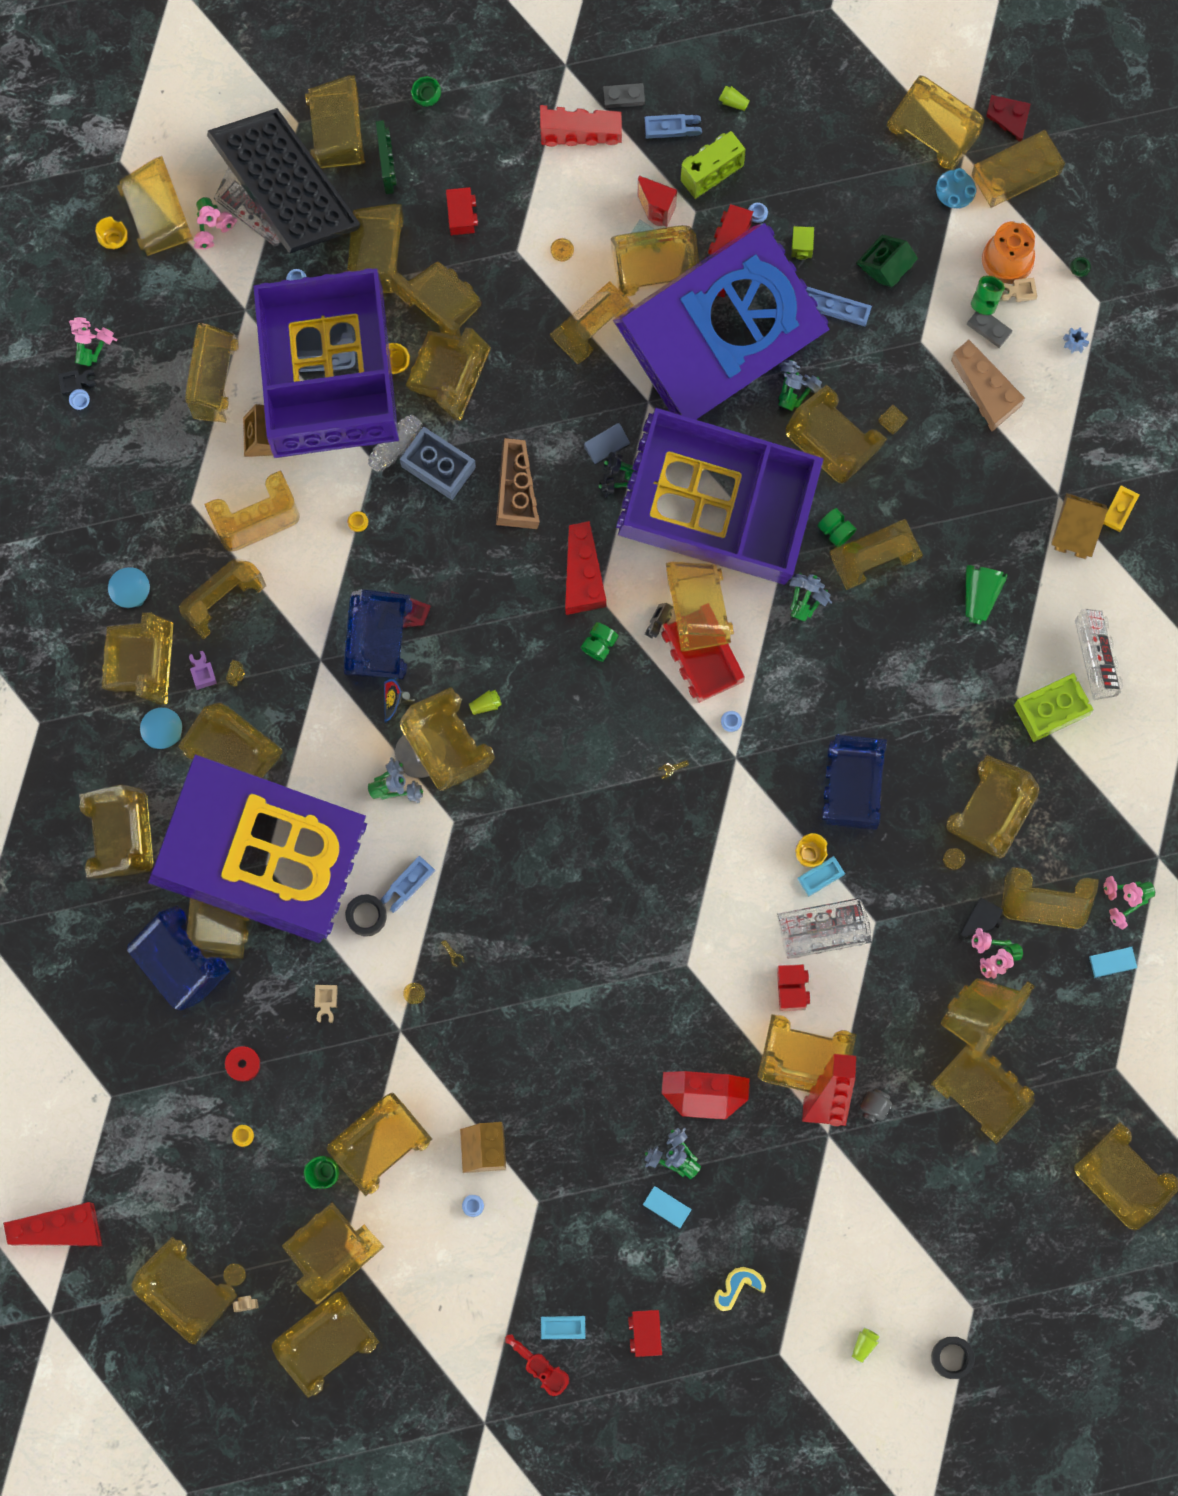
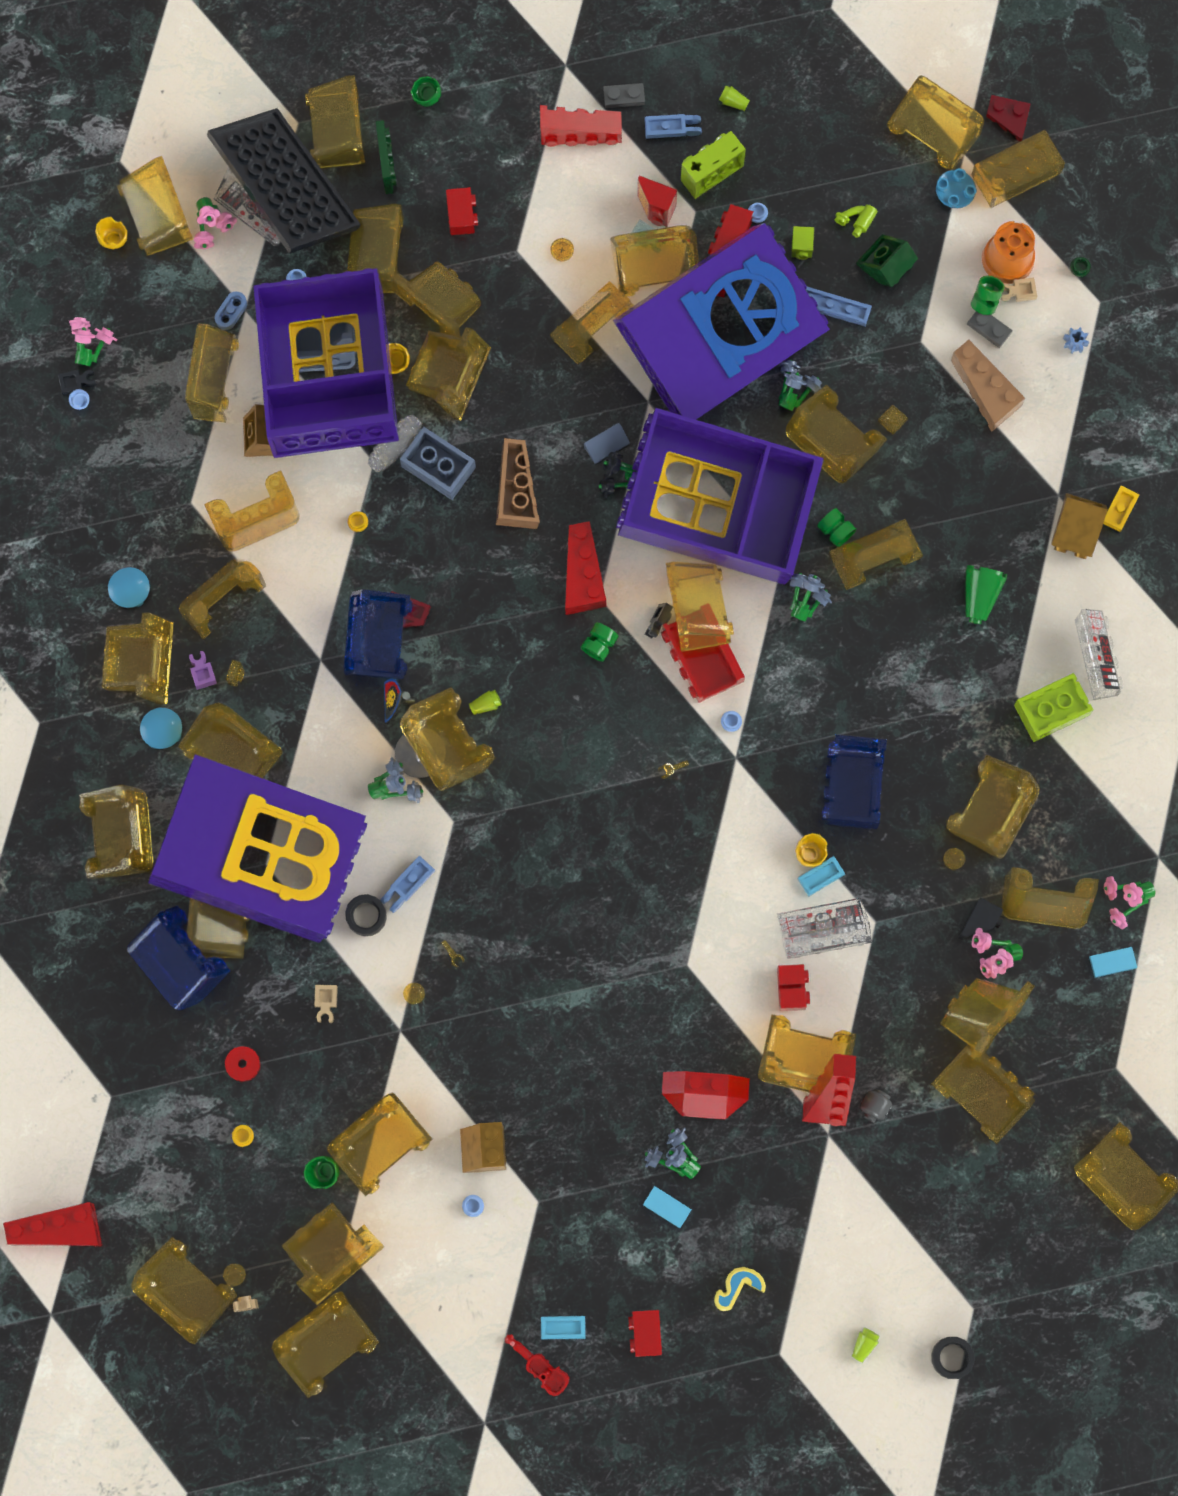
(229, 311): none -> medium blue plate
(866, 216): none -> lime plant

